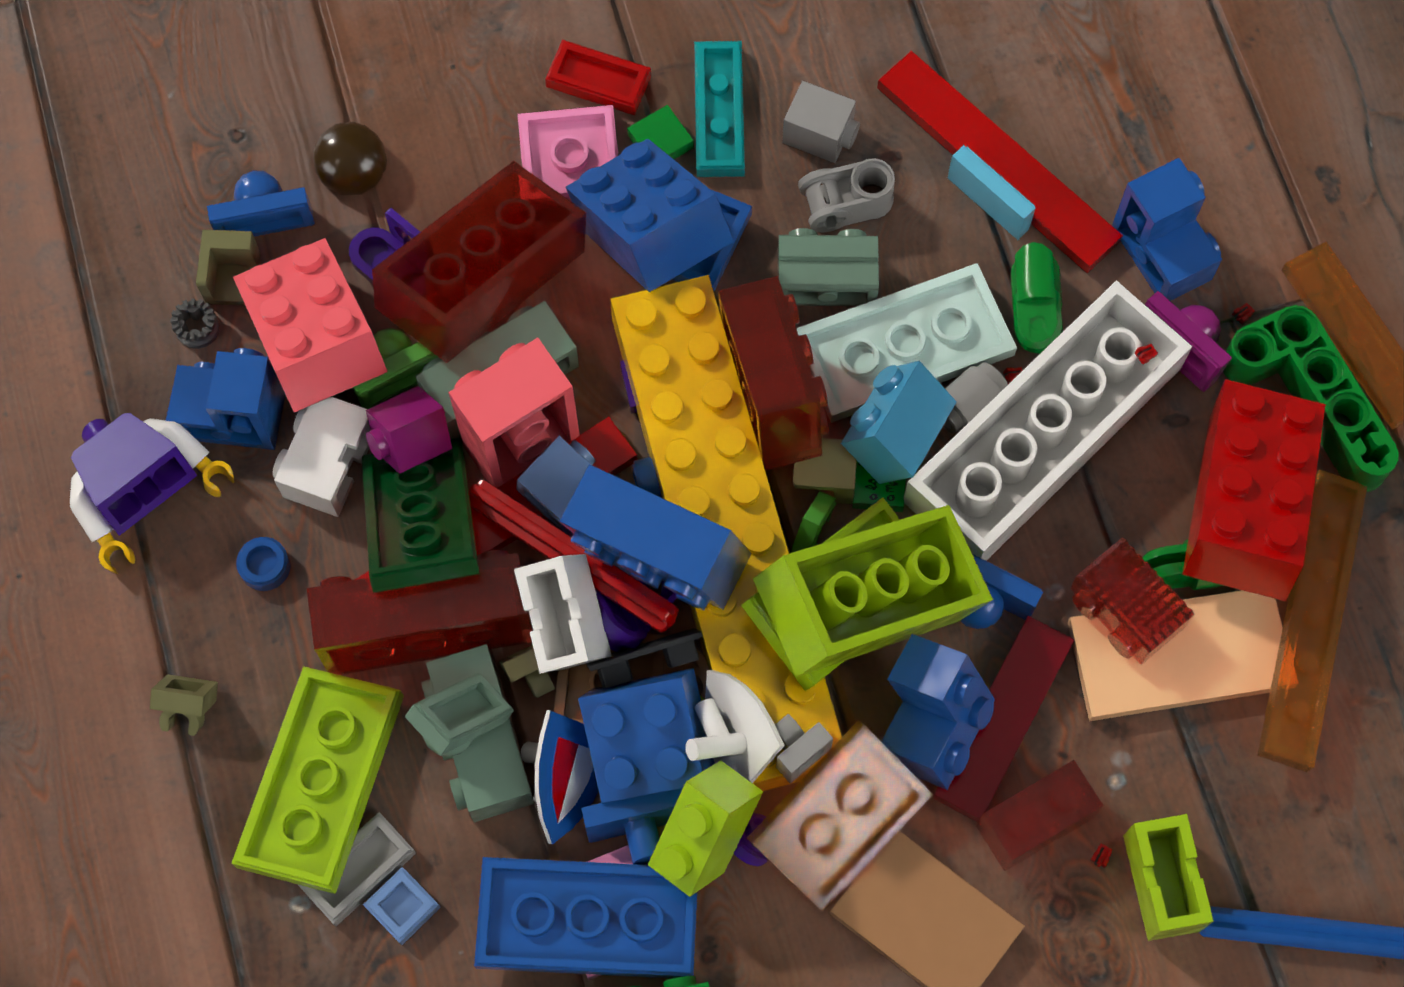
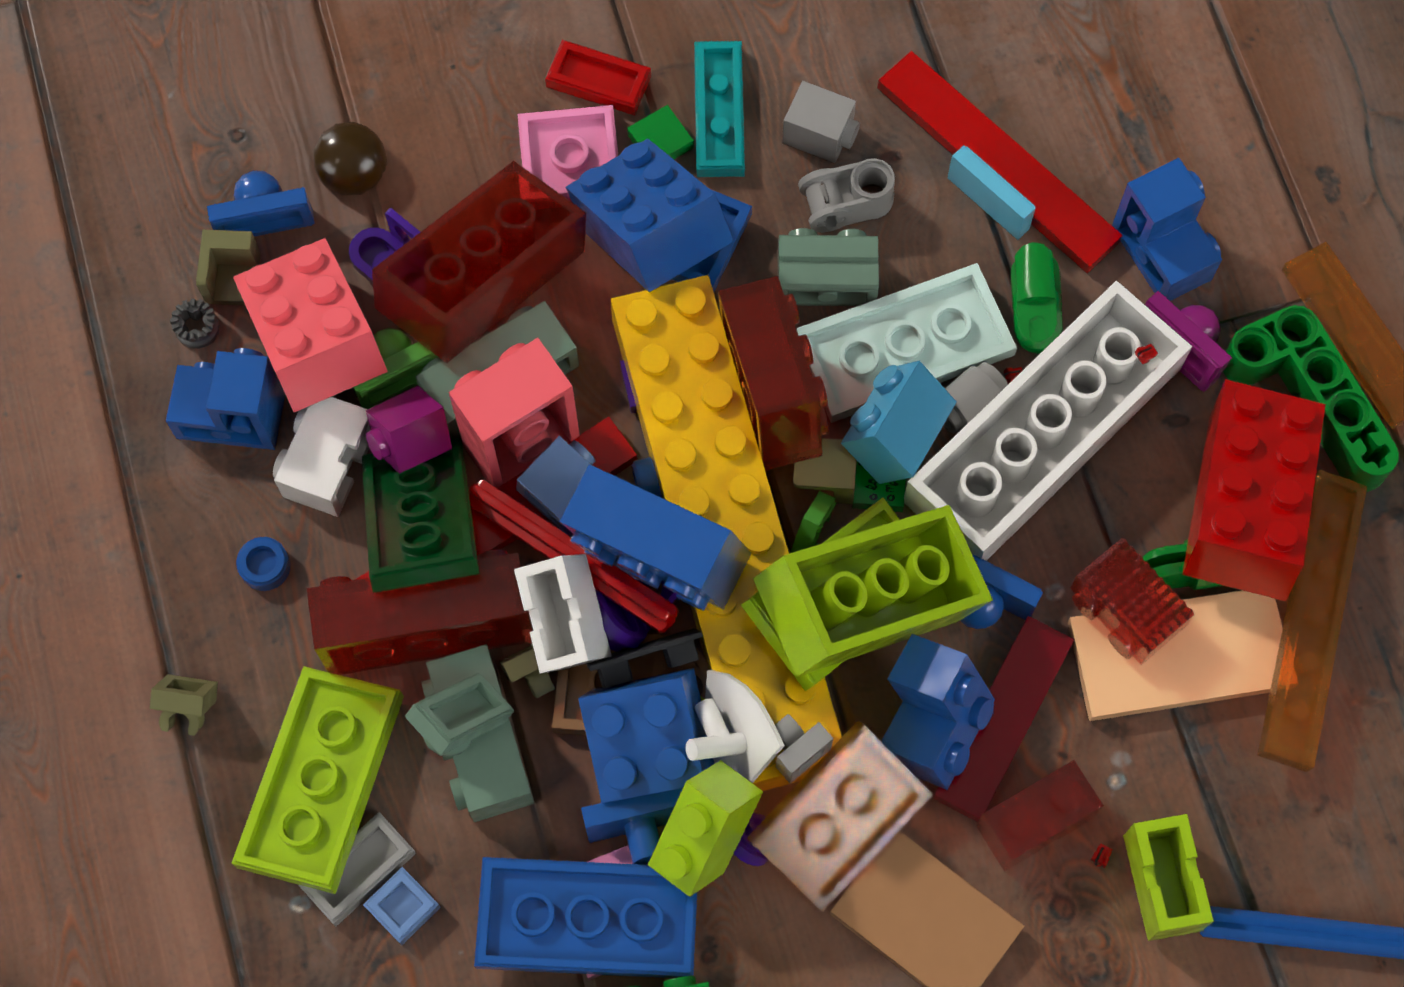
(129, 472): torso -> none
(562, 774): shield -> none
(1243, 313): red piece -> none

